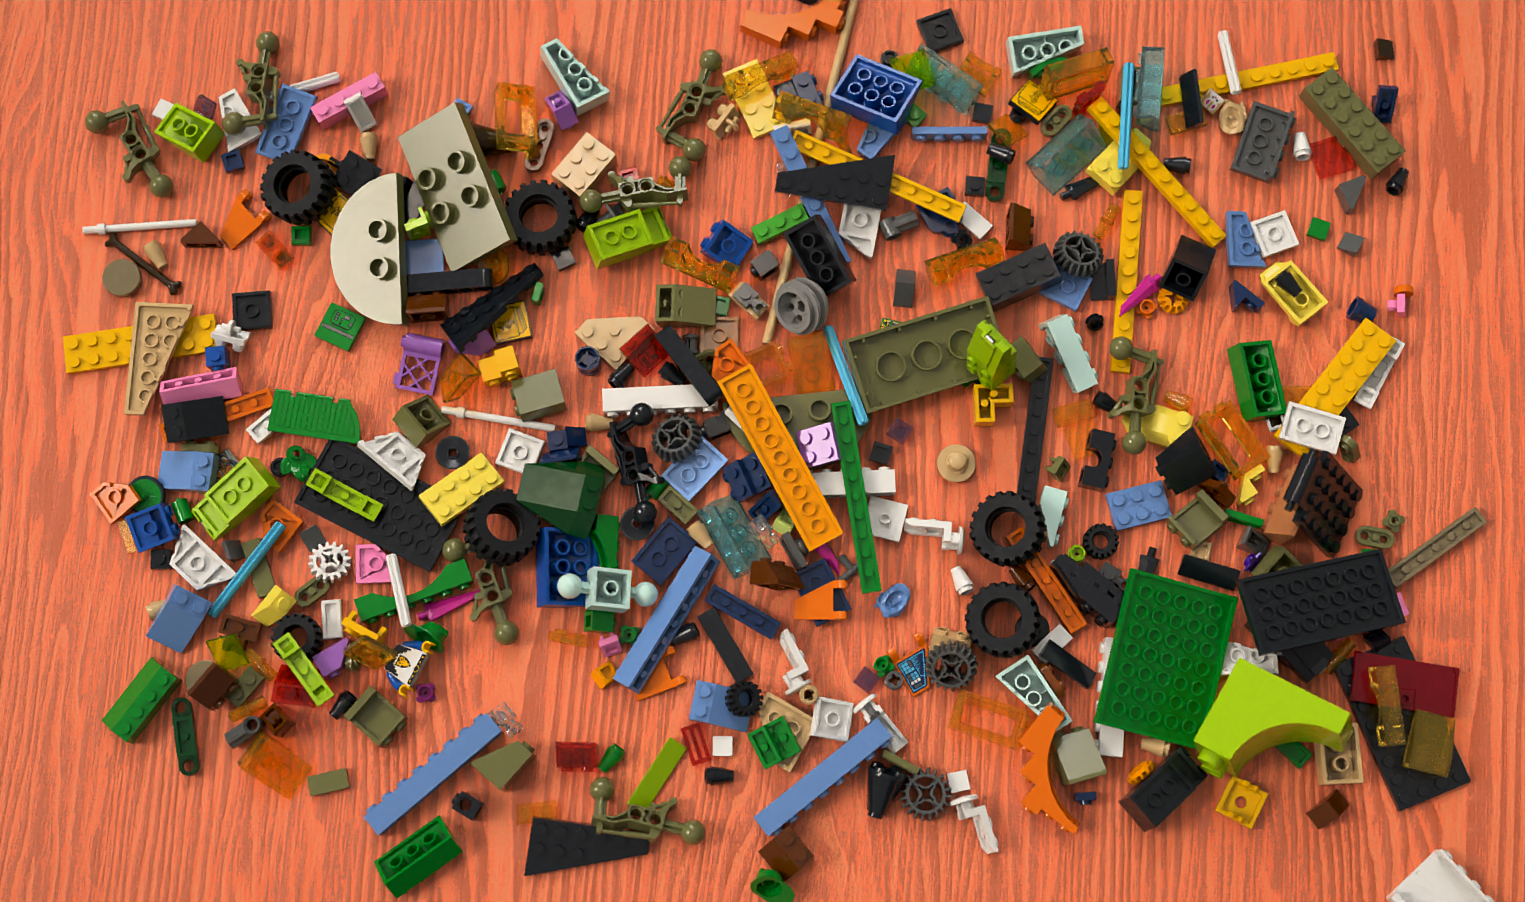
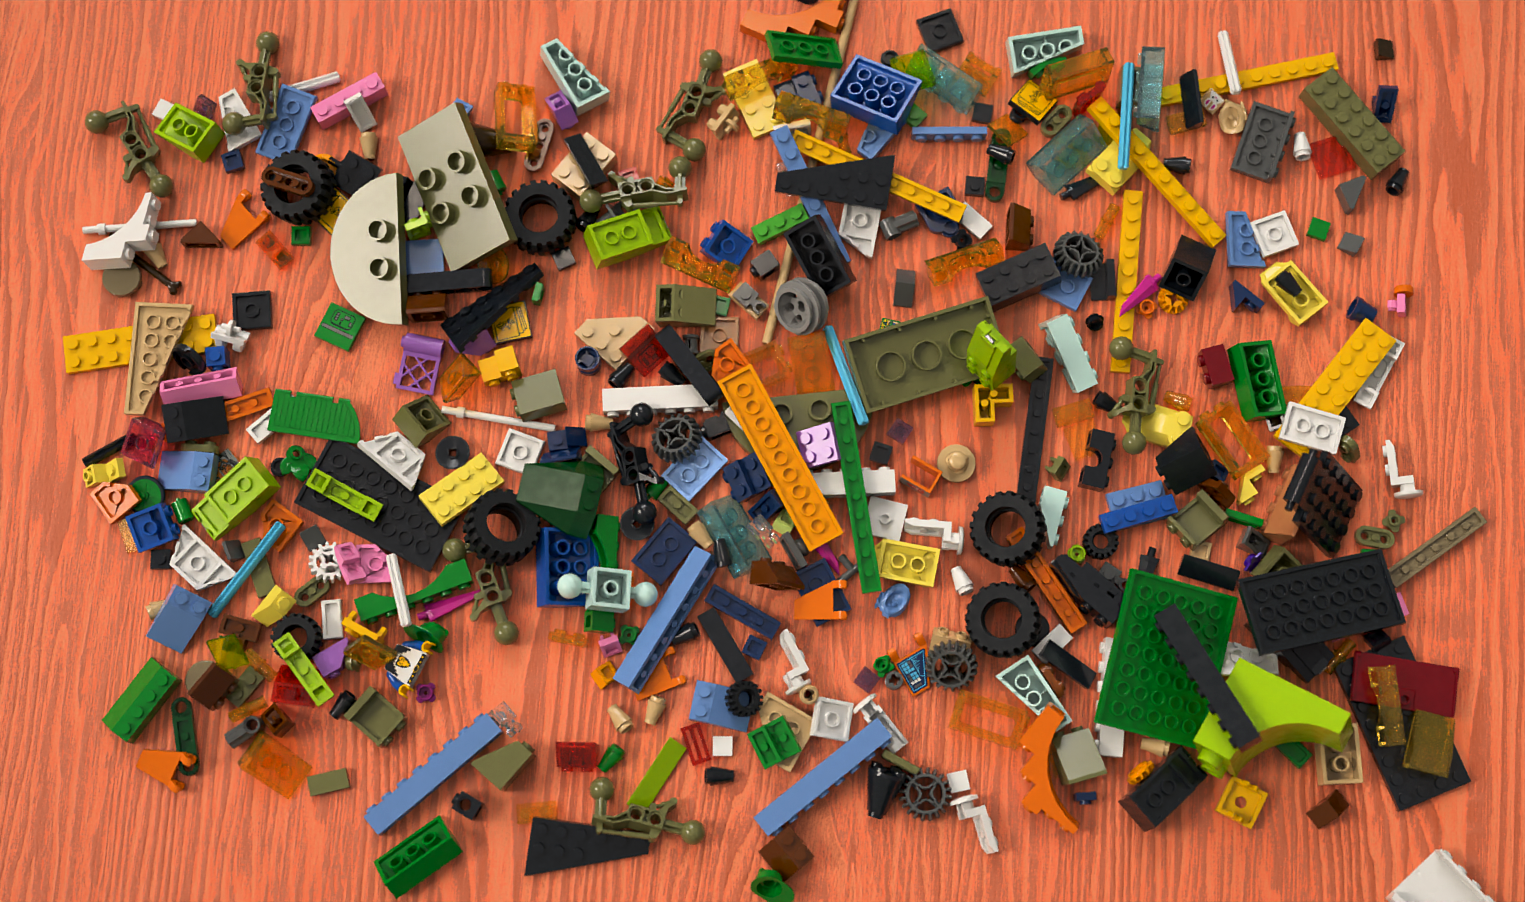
(99, 473): none -> light yellow slope
(104, 452): none -> black axle
(136, 235): none -> white arch
(143, 441): none -> clear pink slope
(163, 765): none -> orange flag
(189, 358): none -> black tile
(282, 179): none -> reddish brown plate
(348, 563): none -> bright pink slope
(585, 160): none -> black slope
(620, 719): none -> tan cone
(654, 709): none -> tan cone
(722, 554): none -> black cone
(754, 647): none -> dark blue plate
(803, 49): none -> green plate
(907, 562): none -> light yellow slope
(926, 467): none -> orange piece
(1138, 514): none -> blue plate
(1208, 678): none -> black brick
(1215, 366): none -> dark red brick
(1406, 483): none -> white piece

